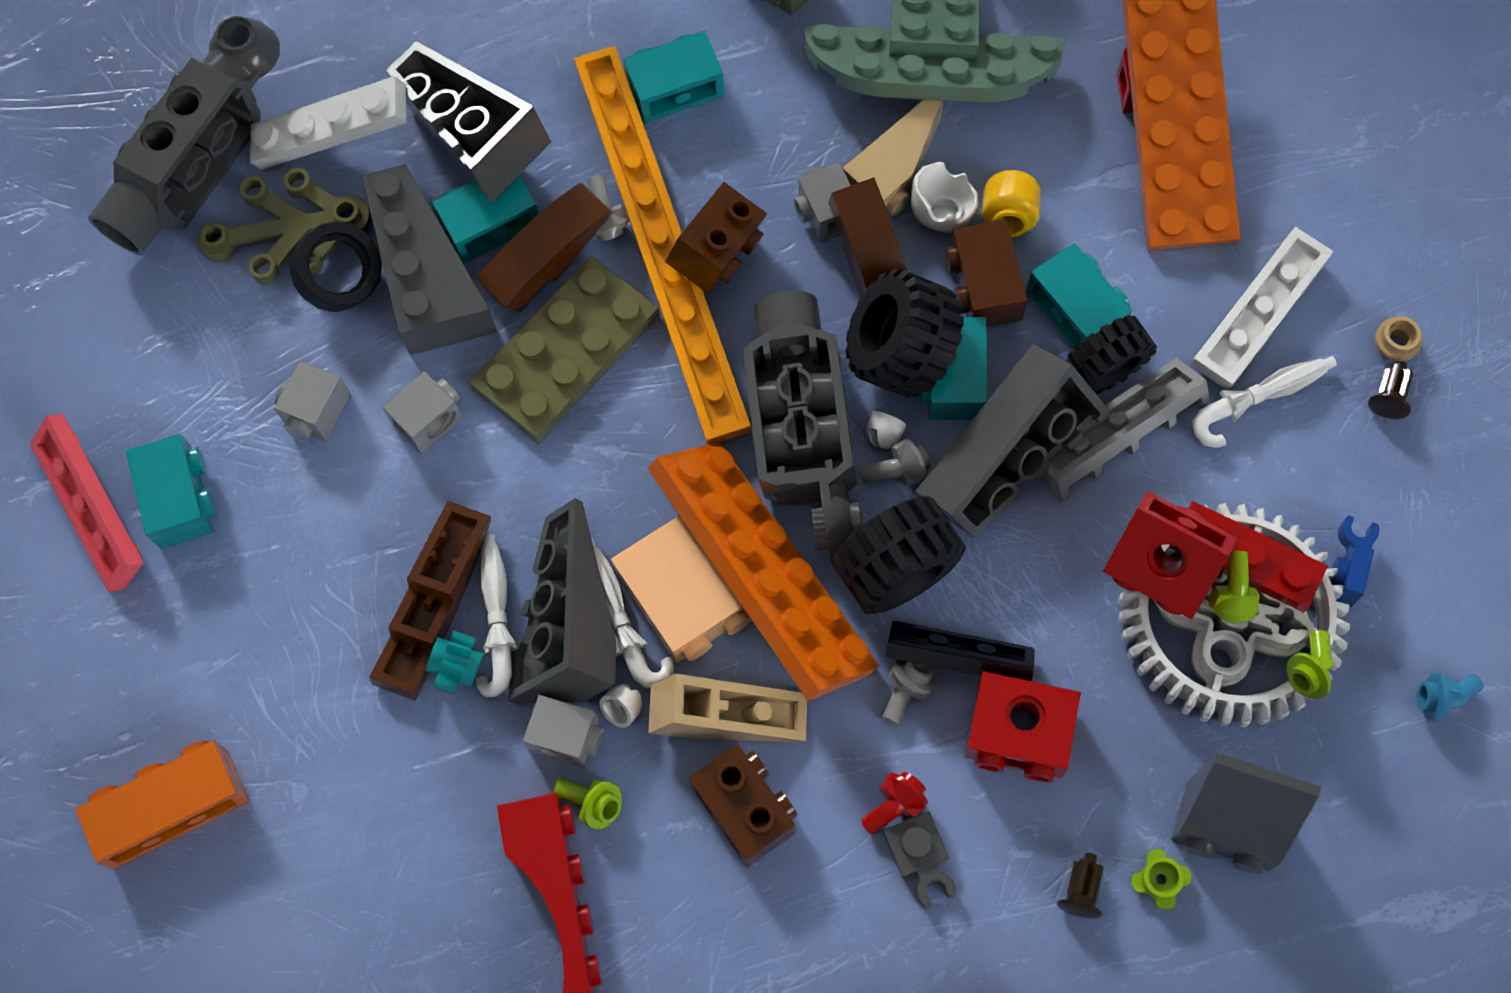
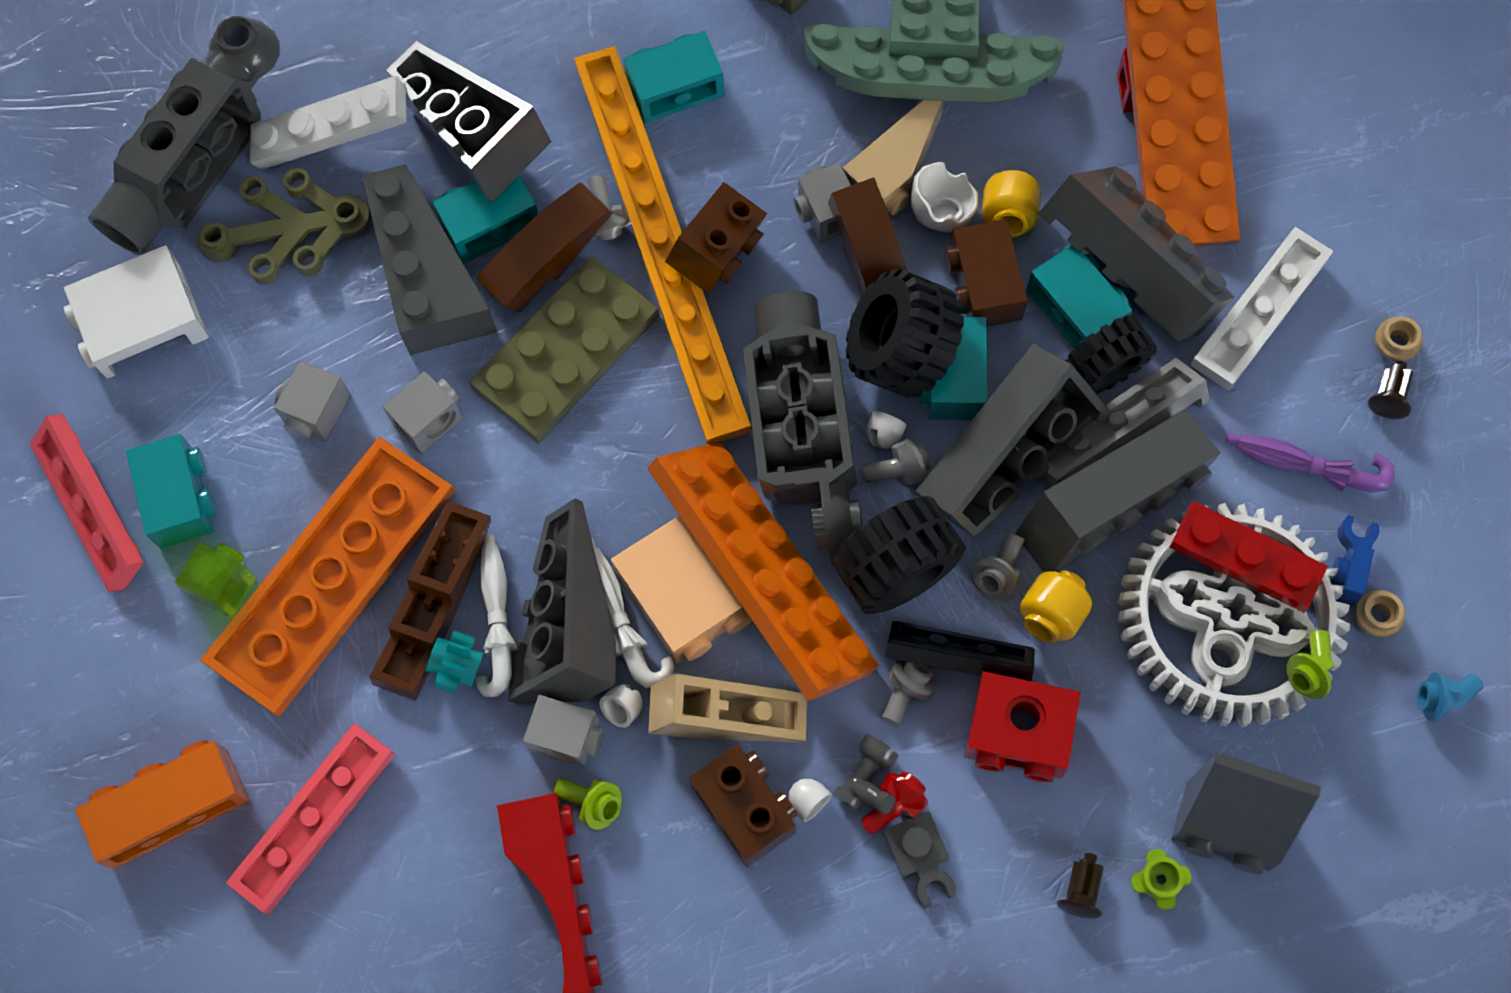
(132, 309): none -> white panel
(216, 578): none -> clear neon green brick
(310, 819): none -> coral plate
(328, 576): none -> orange plate
(354, 238): black tyre -> none
(808, 798): none -> white hinge
(858, 786): none -> dark grey piece
(997, 575): none -> light grey plate
(1055, 606): none -> yellow head
(1116, 491): none -> dark grey wedge
(1139, 249): none -> dark grey wedge
(1174, 582): red brick -> none
(1235, 403): white piece -> none
(1236, 600): lime plate -> none
(1289, 457): none -> medium lavender piece
(1389, 604): none -> tan plate

